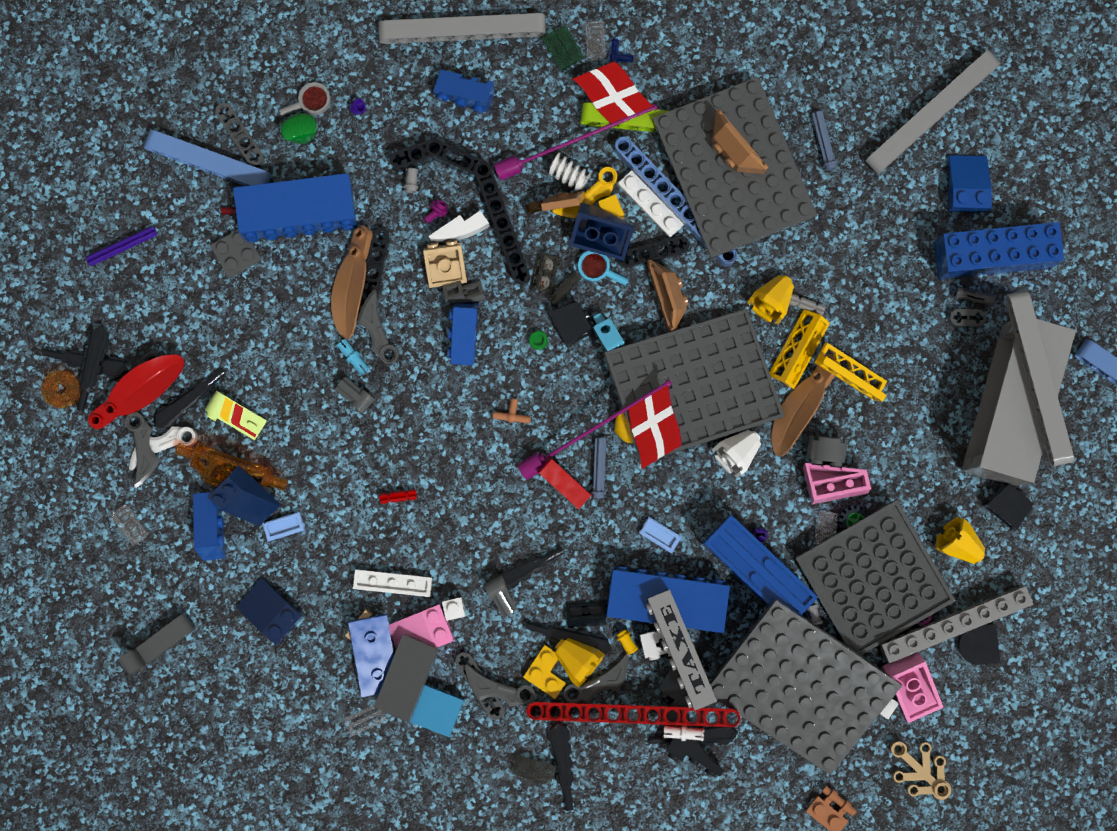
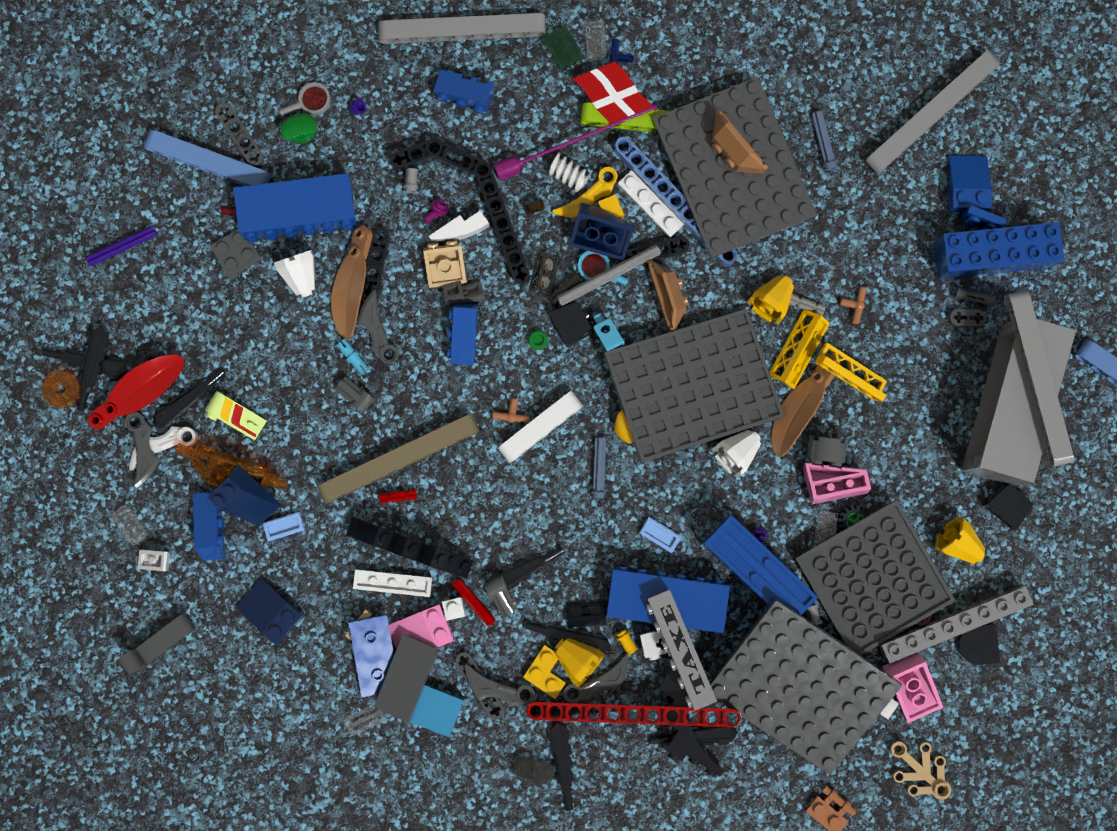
(154, 560): none -> white slope
(298, 273): none -> white cone
(398, 459): none -> dark tan beam
(409, 548): none -> black arch
(473, 601): none -> red axle
(540, 426): none -> white beam
(563, 200): medium nougat plate -> none
(564, 483): red tile -> none
(608, 275): none -> light grey axle
(651, 424): flag -> none
(684, 733): white pin -> none
(858, 304): none -> nougat piece
(980, 218): none -> blue plate

